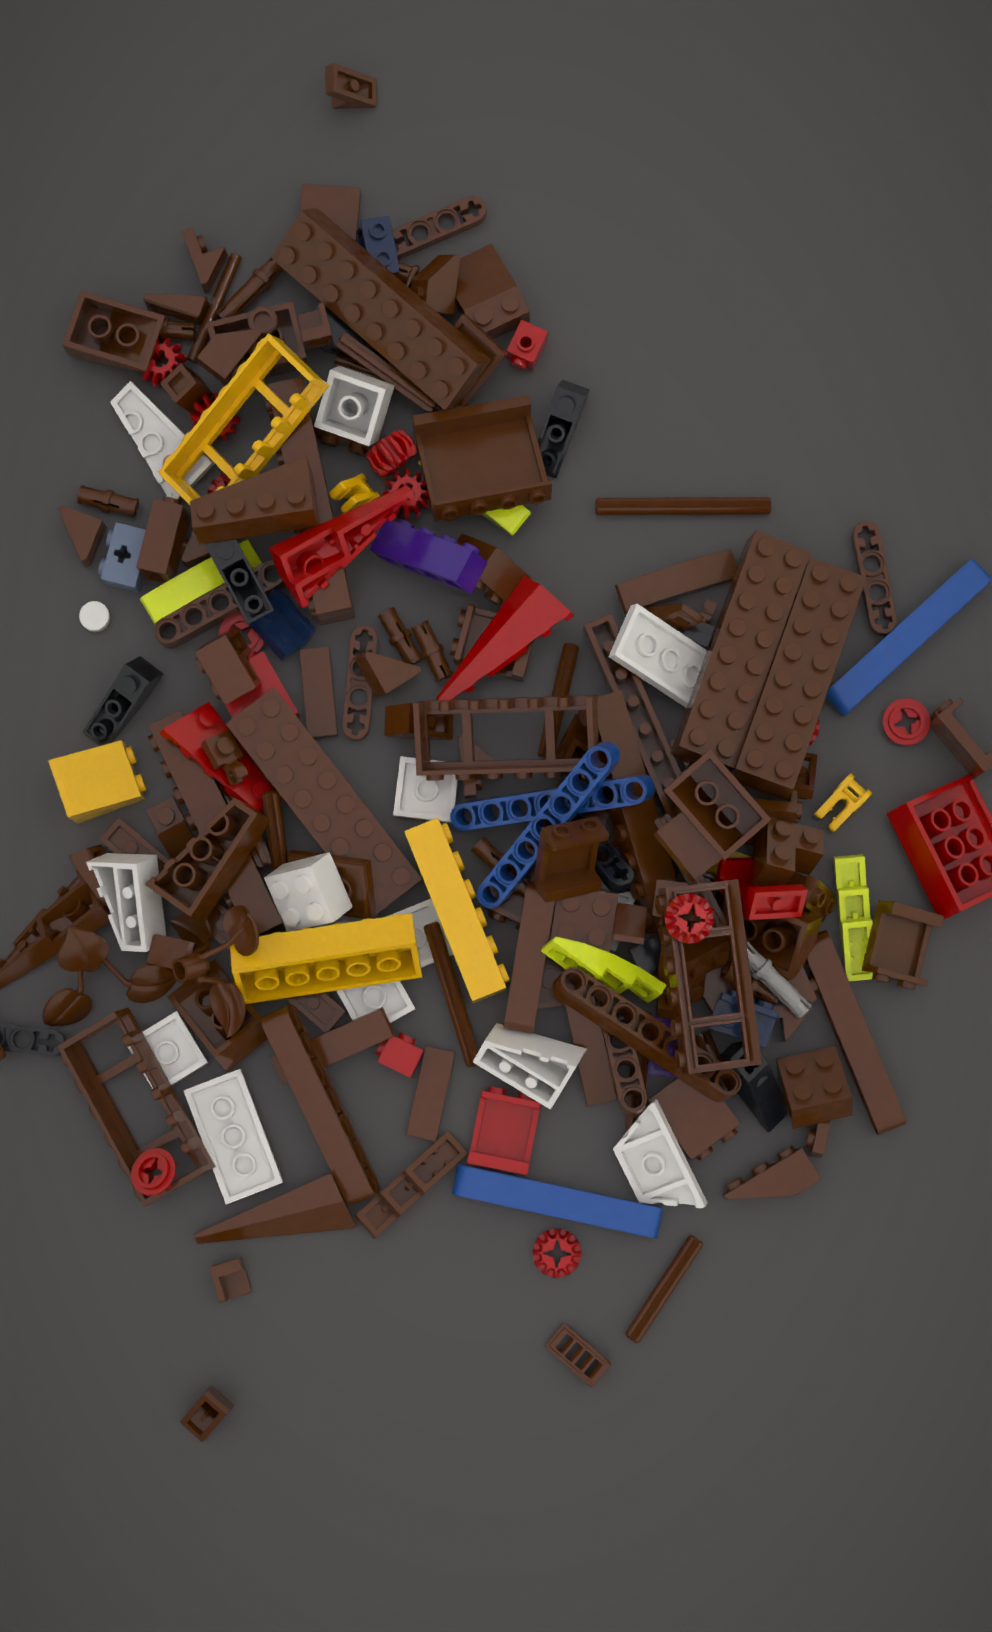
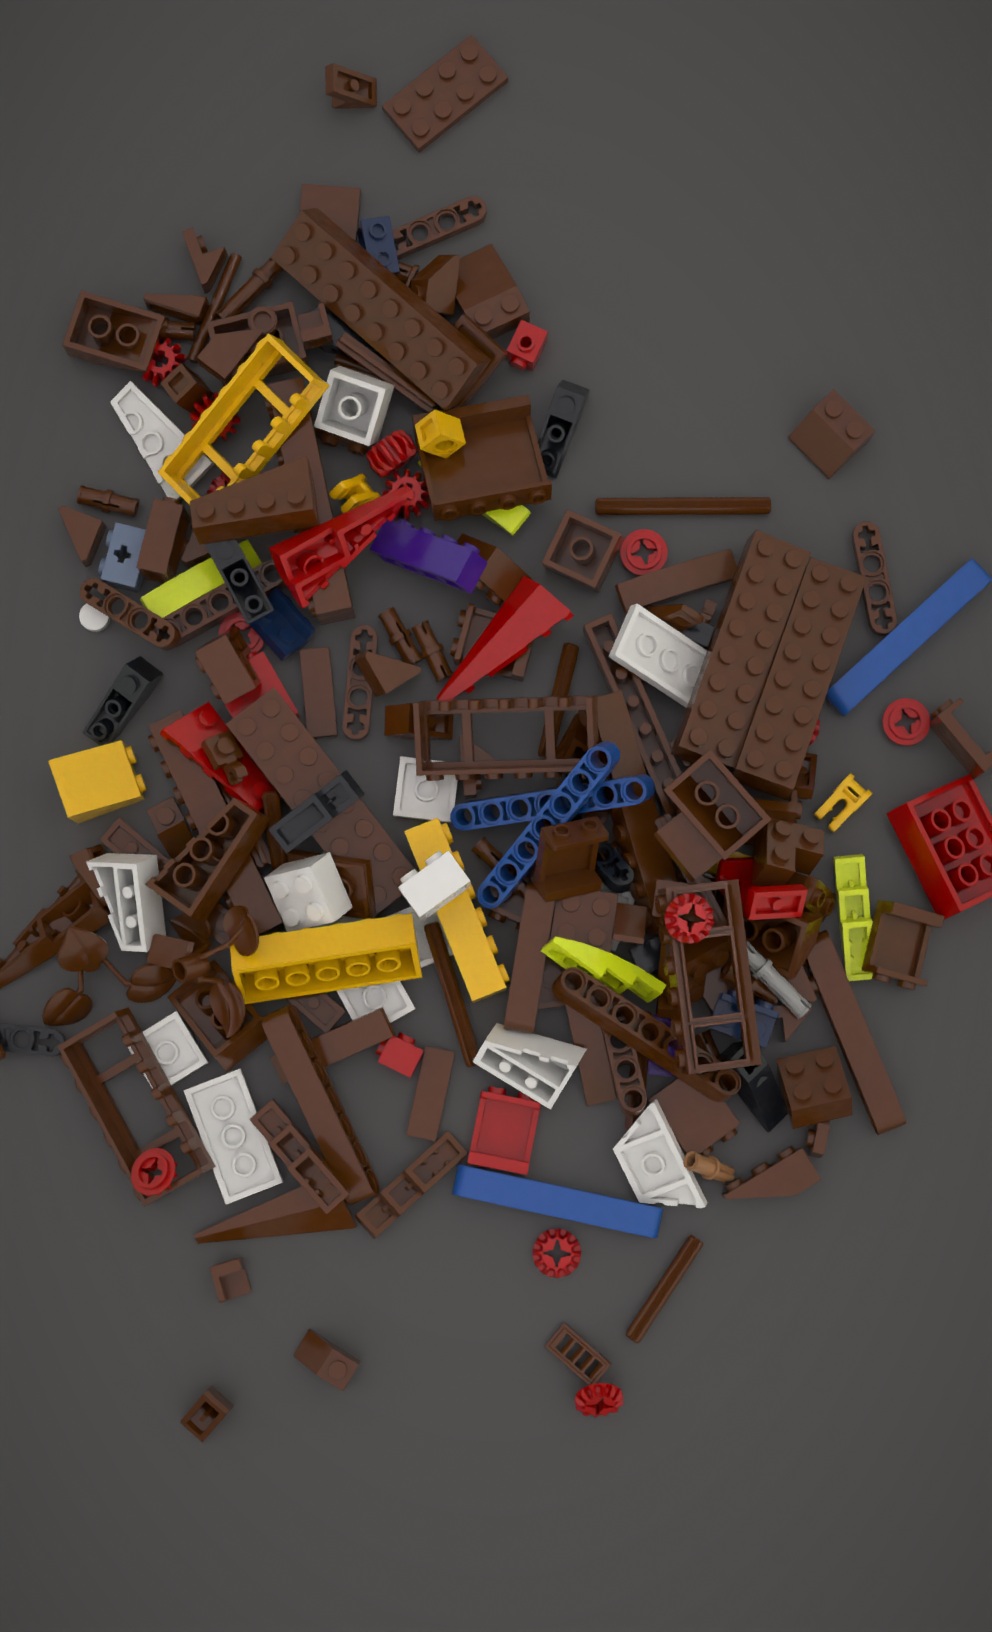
(129, 613): none -> reddish brown beam
(300, 1156): none -> reddish brown slope
(316, 811): none -> black slope
(326, 1360): none -> reddish brown slope
(434, 885): none -> white brick
(440, 434): none -> yellow brick
(445, 93): none -> reddish brown plate
(582, 551): none -> reddish brown brick
(589, 1399): none -> red gear
(651, 541): none -> red gear
(708, 1167): none -> medium nougat axle
(831, 434): none -> reddish brown slope

